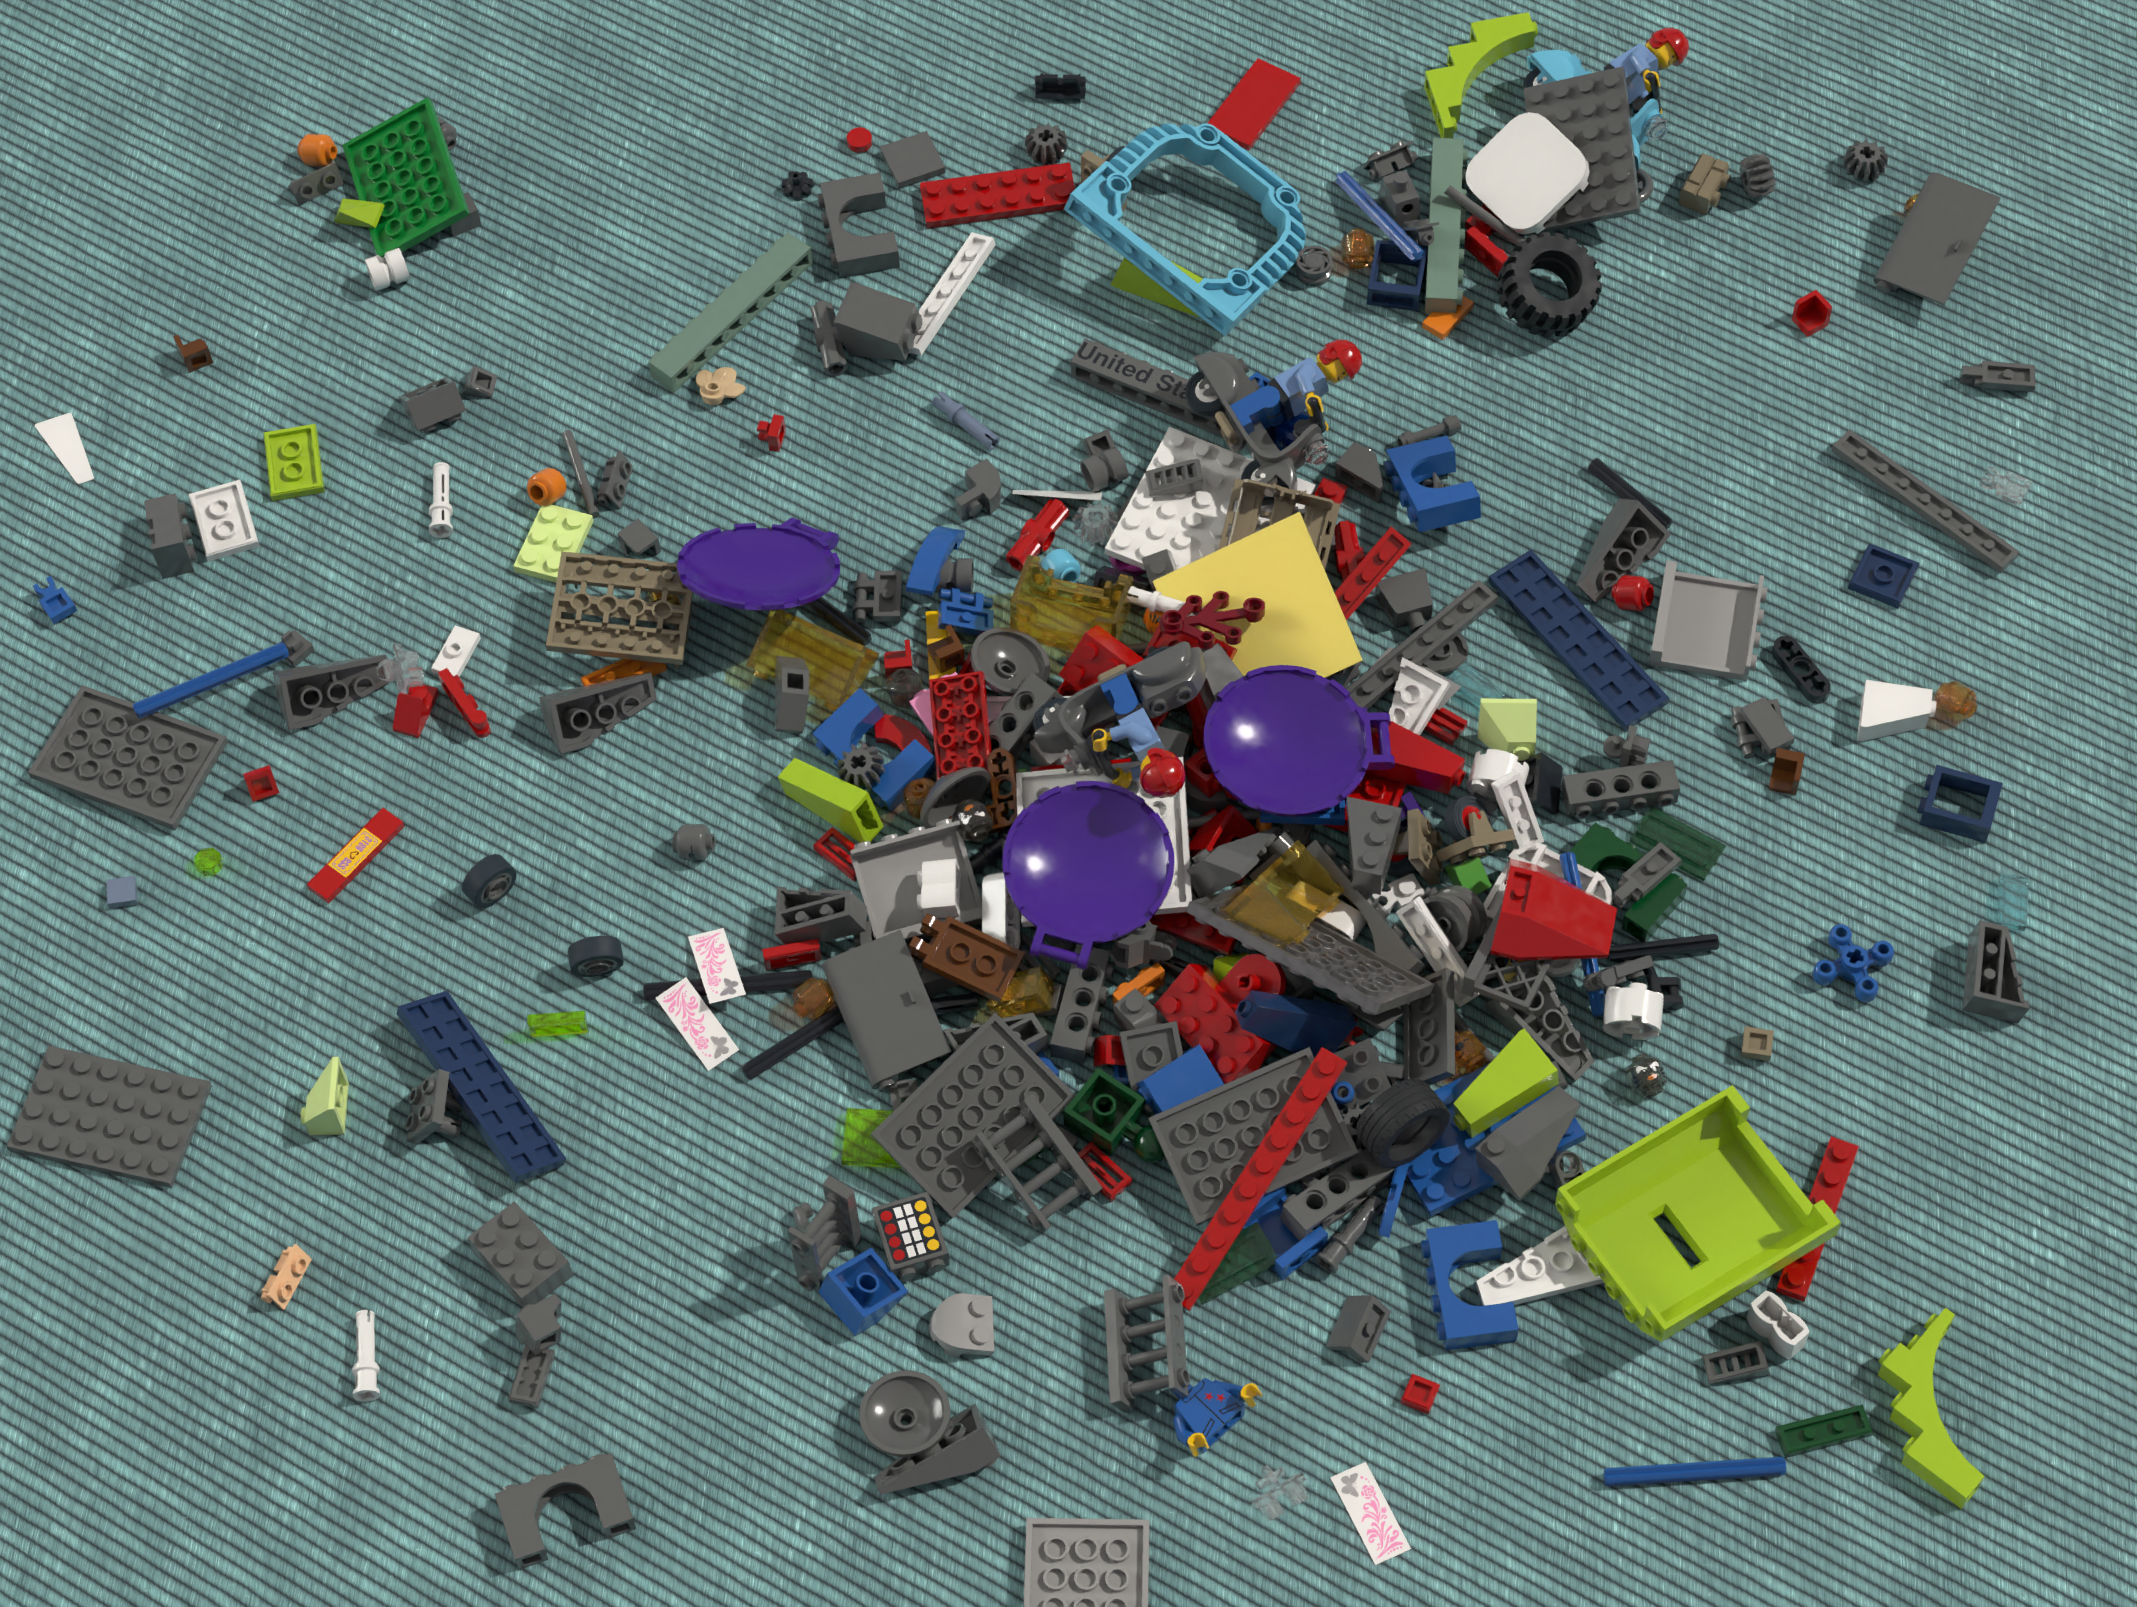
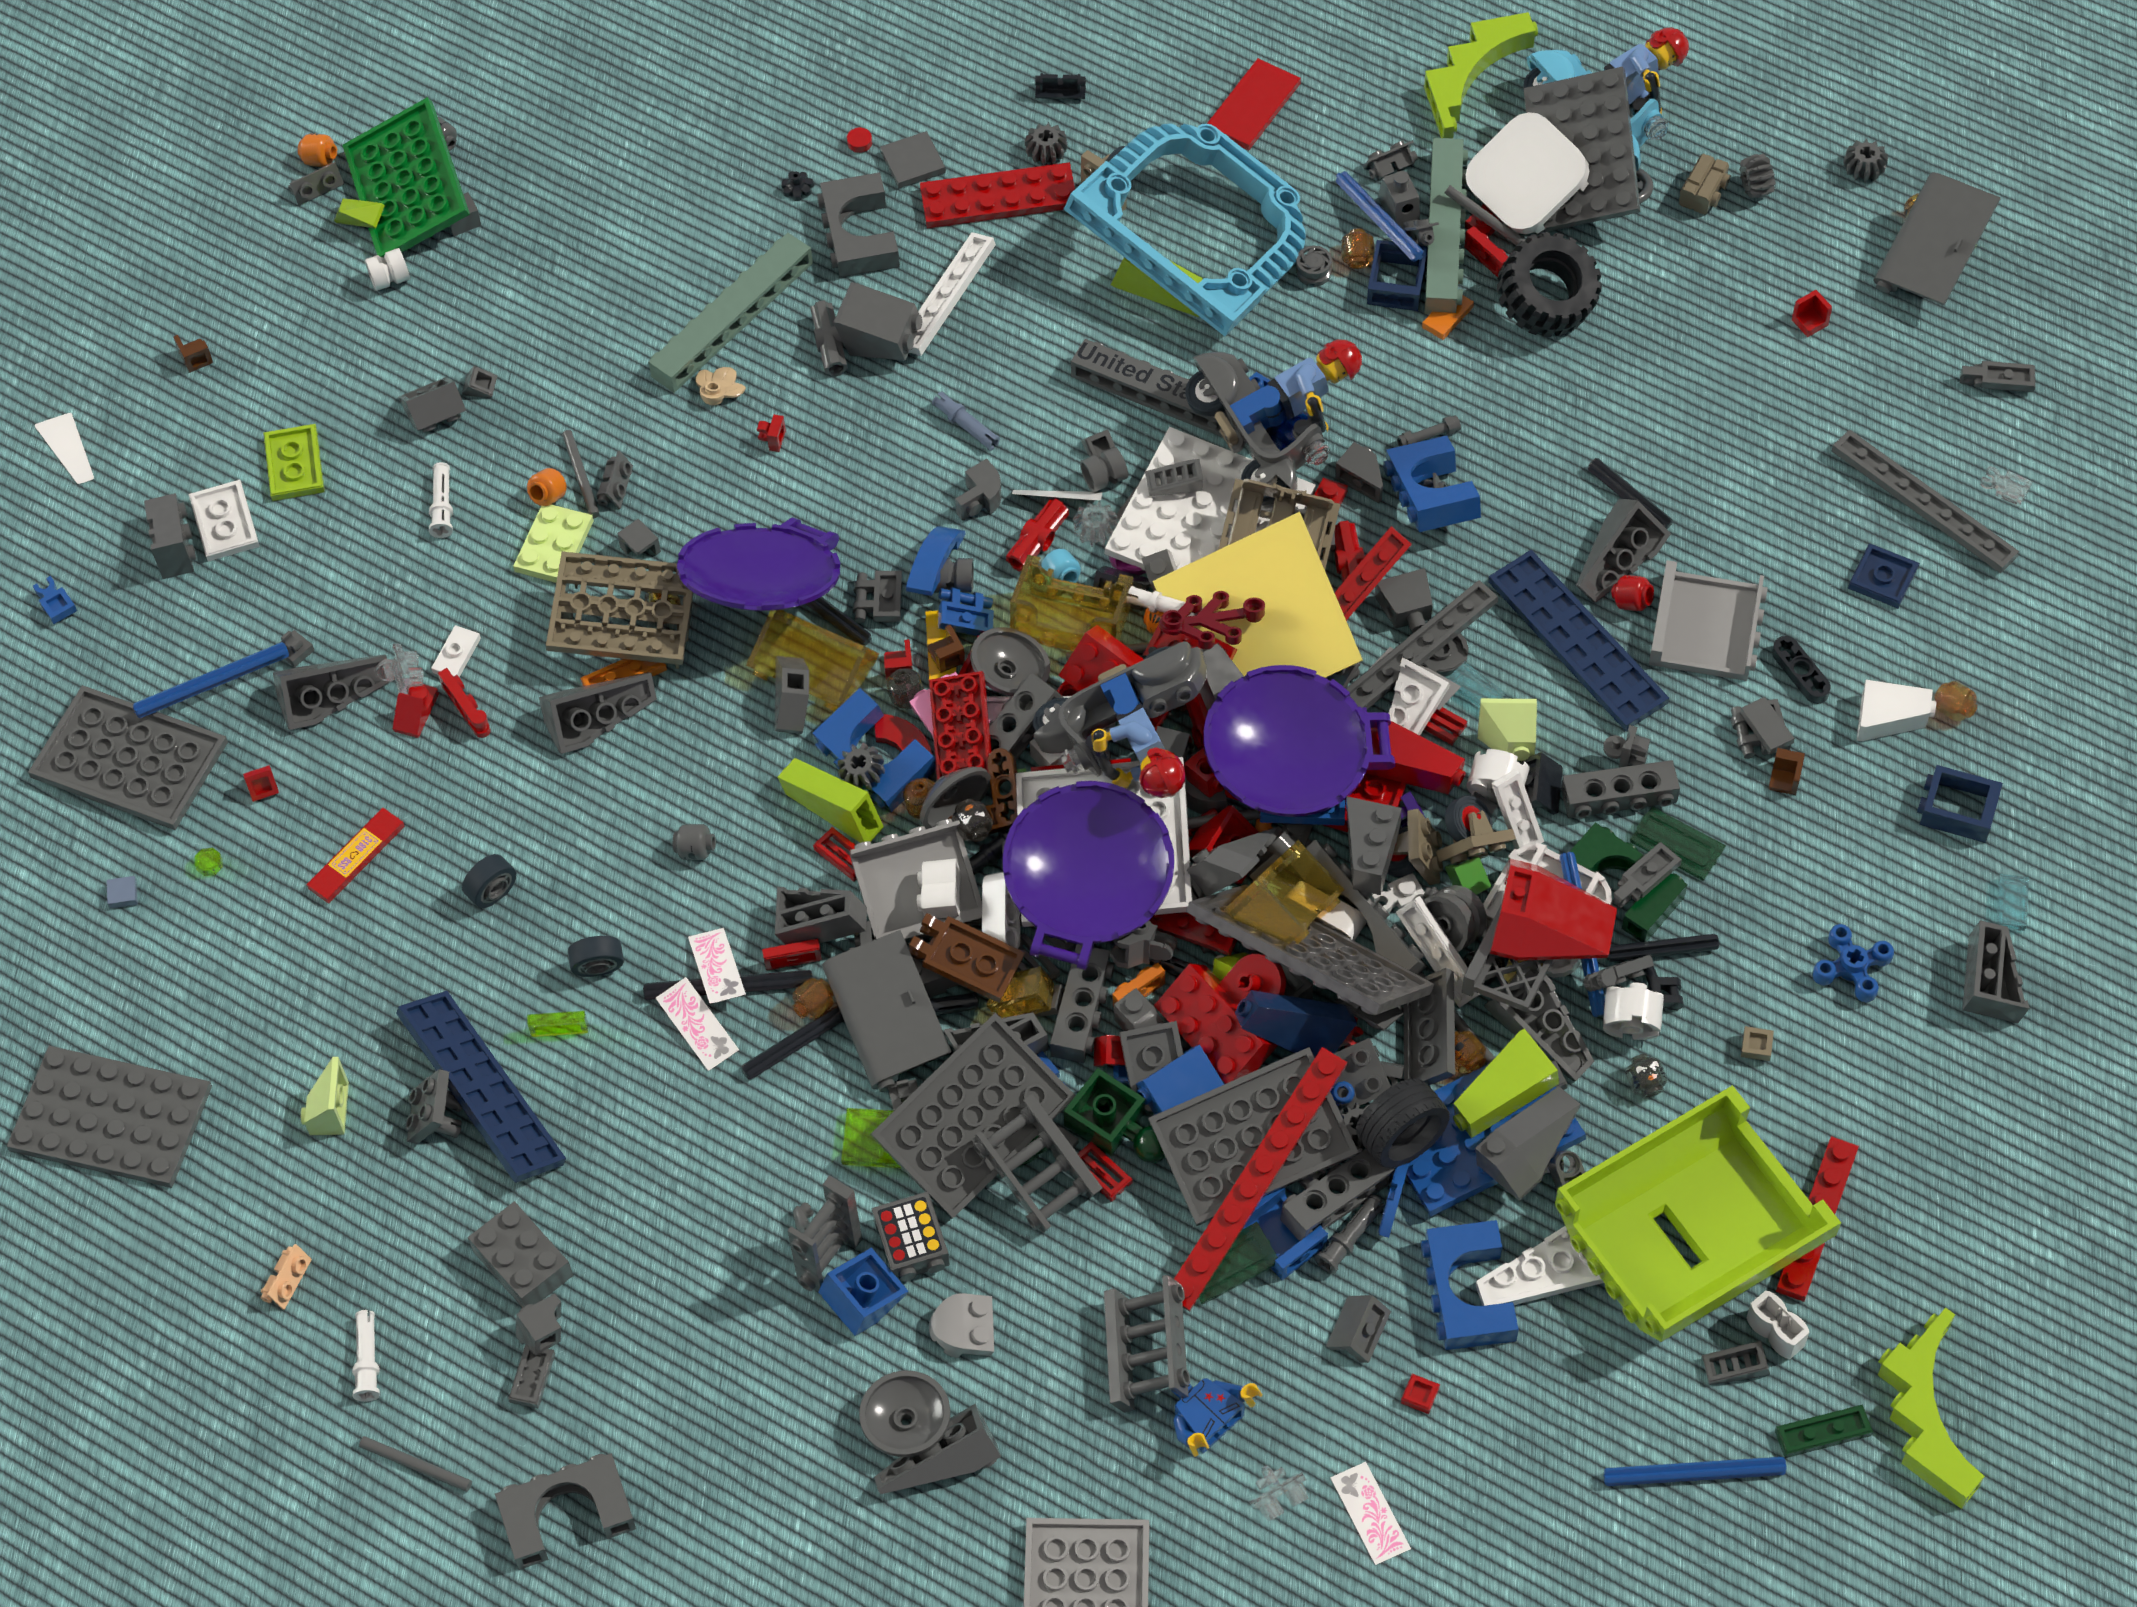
(415, 1463): none -> dark grey bar

